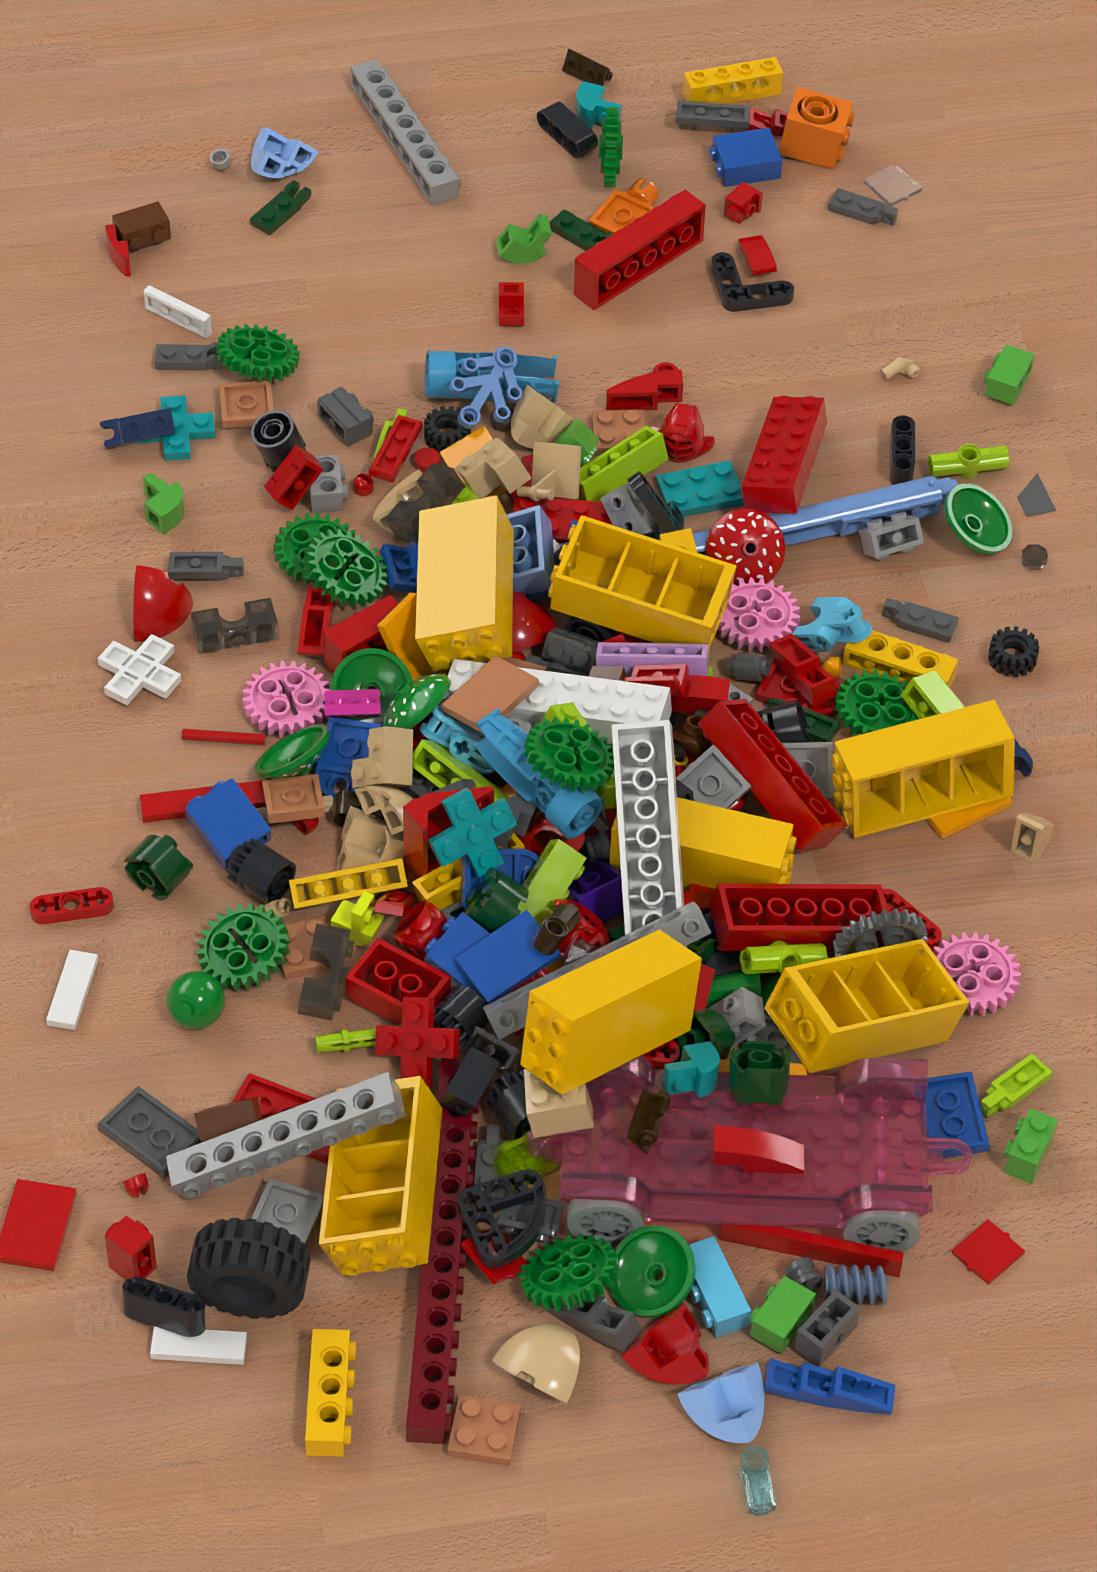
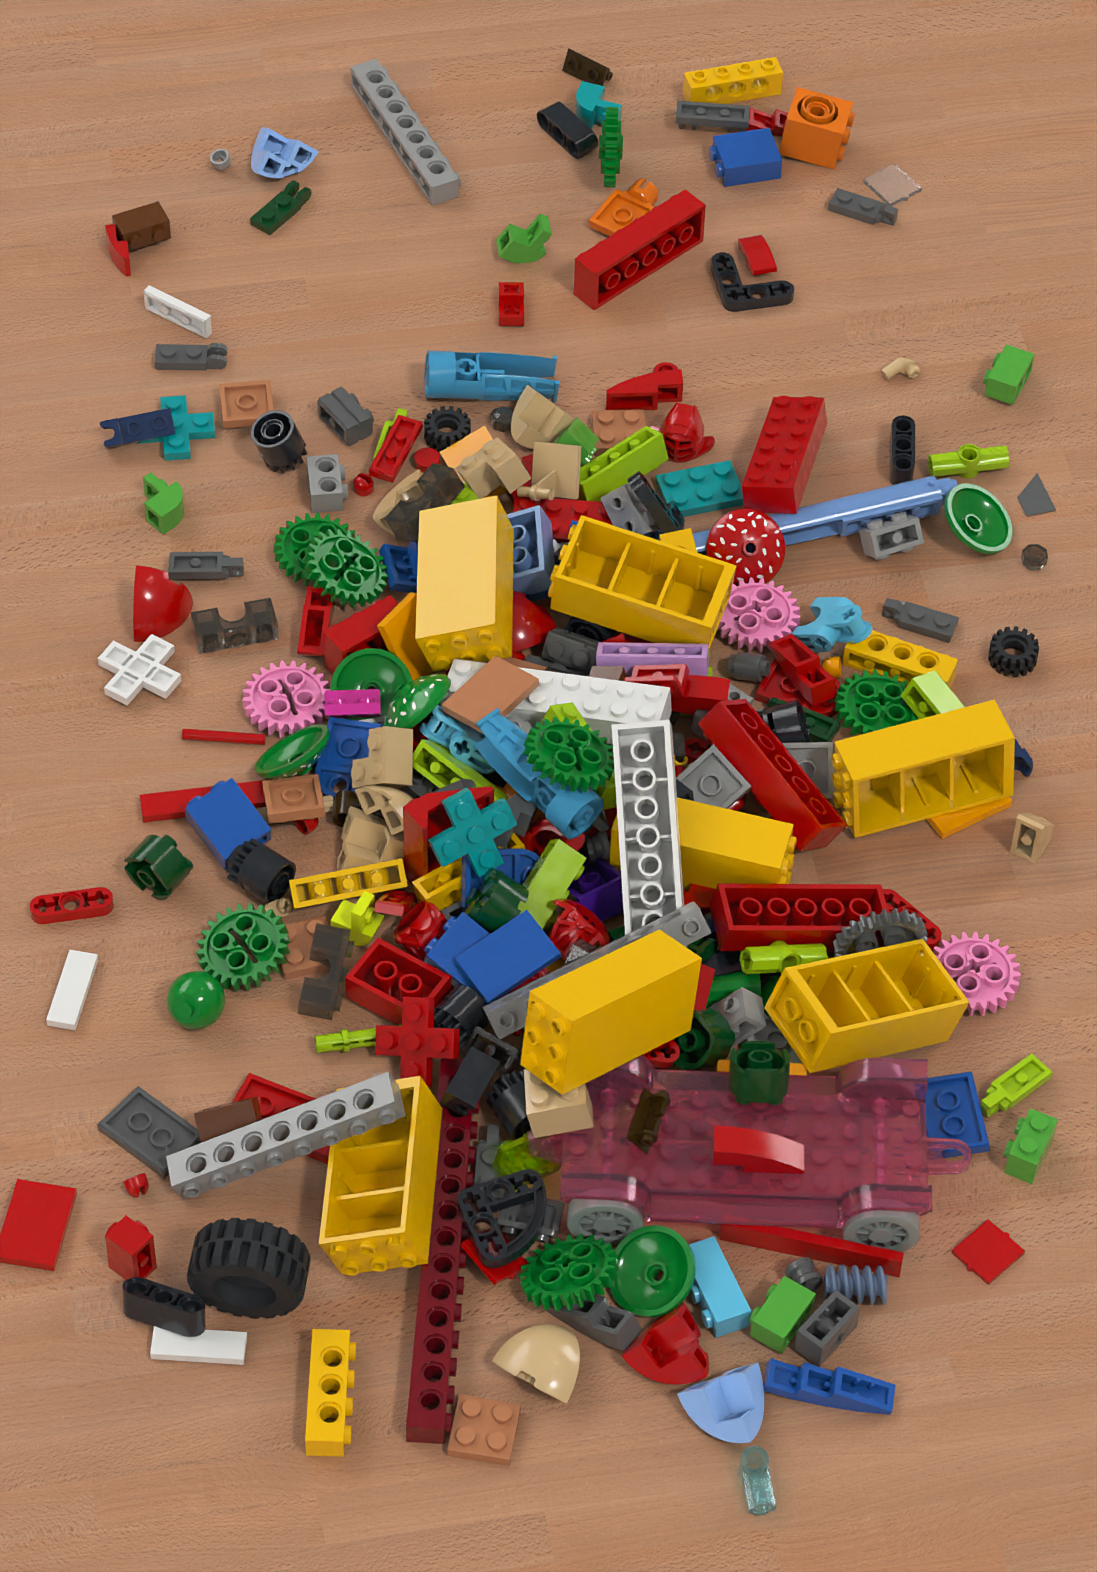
(257, 352): green gear -> none
(290, 1208): light grey plate -> none
(294, 477): red brick -> none
(489, 384): medium blue plant -> none
(556, 928): dark brown piece -> none
(577, 230): dark green plate -> none
(692, 736): reddish brown animal -> none
(695, 1072): teal brick -> none
(742, 203): red brick -> none

